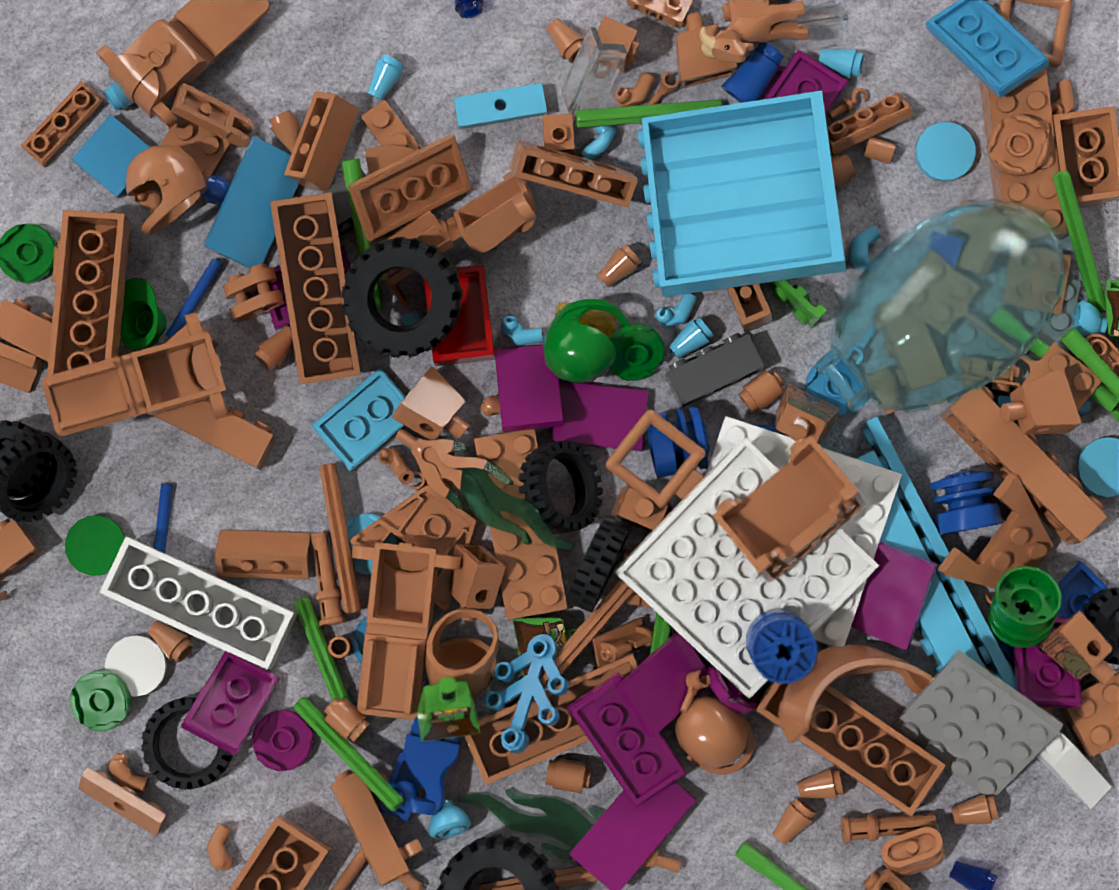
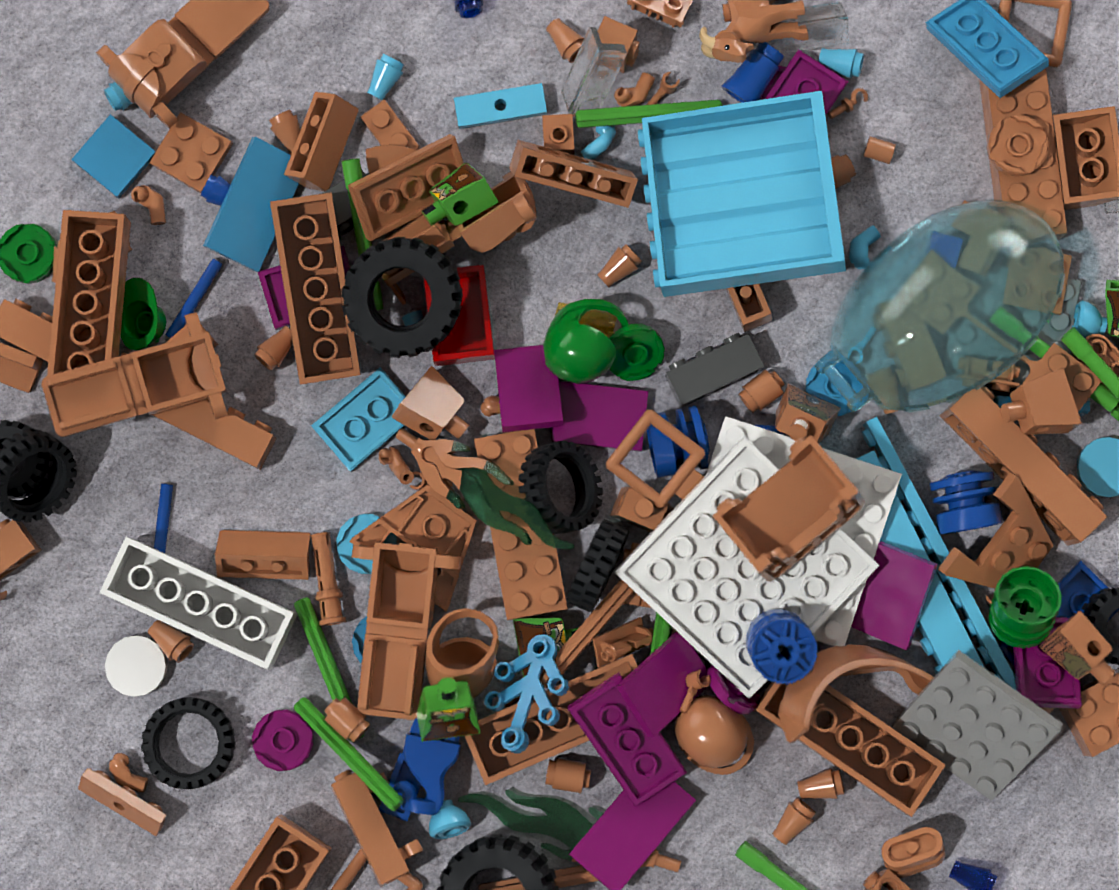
(76, 110): nougat tile -> none
(93, 544): green tile -> none
(100, 700): green tile -> none
(171, 172): nougat piece -> none
(212, 115): nougat hinge -> none
(216, 850): nougat arm -> none
(230, 702): magenta tile -> none
(242, 285): nougat brick -> none
(331, 647): nougat hinge -> none
(340, 538): nougat axle -> none
(459, 197): none -> bright green torso
(477, 579): nougat torso -> none
(517, 334): medium azure arm -> none
(678, 314): medium azure arm -> none
(691, 338): medium azure cone -> none
(693, 65): nougat torso -> none
(799, 301): bright green wing -> none
(868, 122): nougat tile -> none
(873, 827): nougat pin -> none
(945, 151): medium azure tile -> none
(976, 811): nougat cone -> none
(1065, 101): nougat arm -> none
(1074, 770): white slope -> none
(1079, 239): bright green axle -> none

